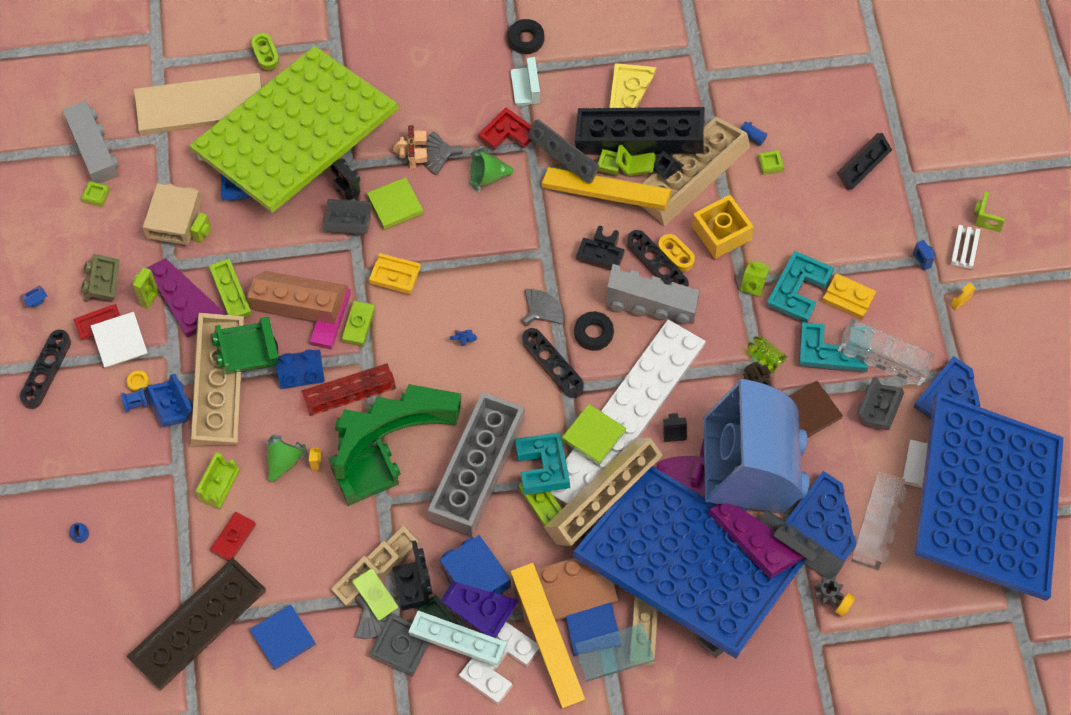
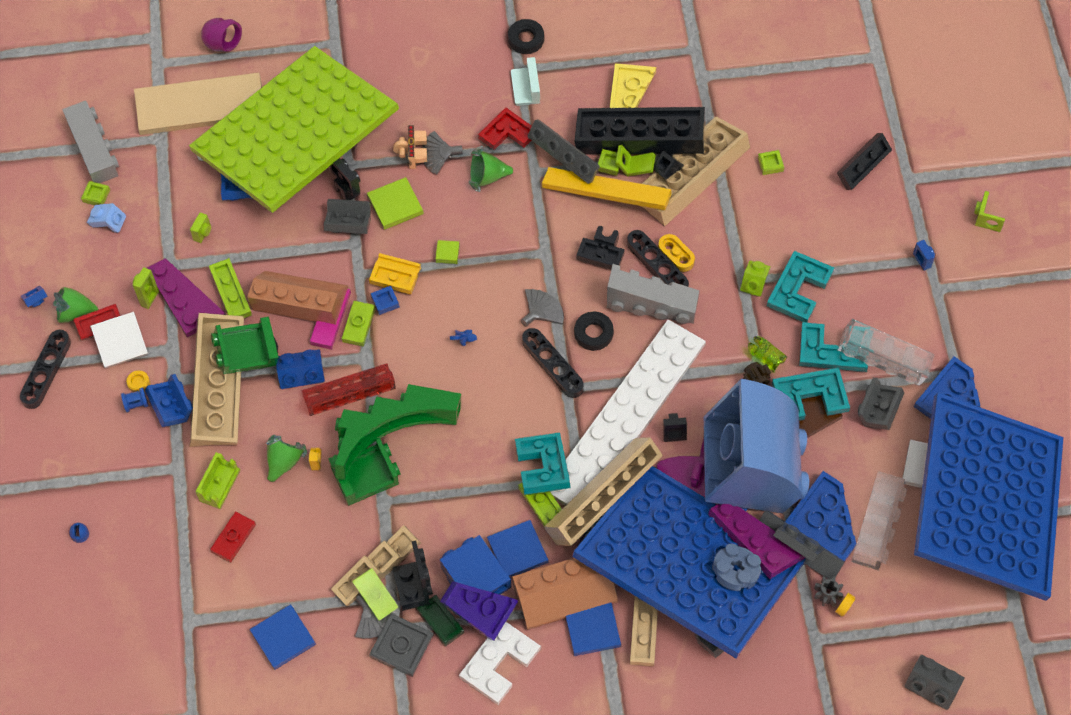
(72, 305): none -> bright green hat
(100, 278): olive bracket -> none
(107, 215): none -> light blue bracket
(172, 213): tan brick -> none
(196, 623): dark brown plate -> none
(214, 34): none -> magenta helmet
(266, 52): lime plate -> none
(385, 300): none -> blue plate
(447, 252): none -> lime tile
(458, 638): light aqua plate -> none
(476, 464): light grey brick -> none
(518, 549): none -> blue tile
(547, 635): yellow tile -> none
(594, 434): lime tile -> none
(615, 652): clear light blue piece -> none
(722, 226): yellow brick -> none
(741, 557): none -> sand blue plate
(754, 133): blue pin -> none
(819, 383): none -> teal plate
(849, 296): yellow plate -> none
(934, 682): none -> dark grey bracket
(967, 294): yellow tile -> none
(968, 232): white tile -> none

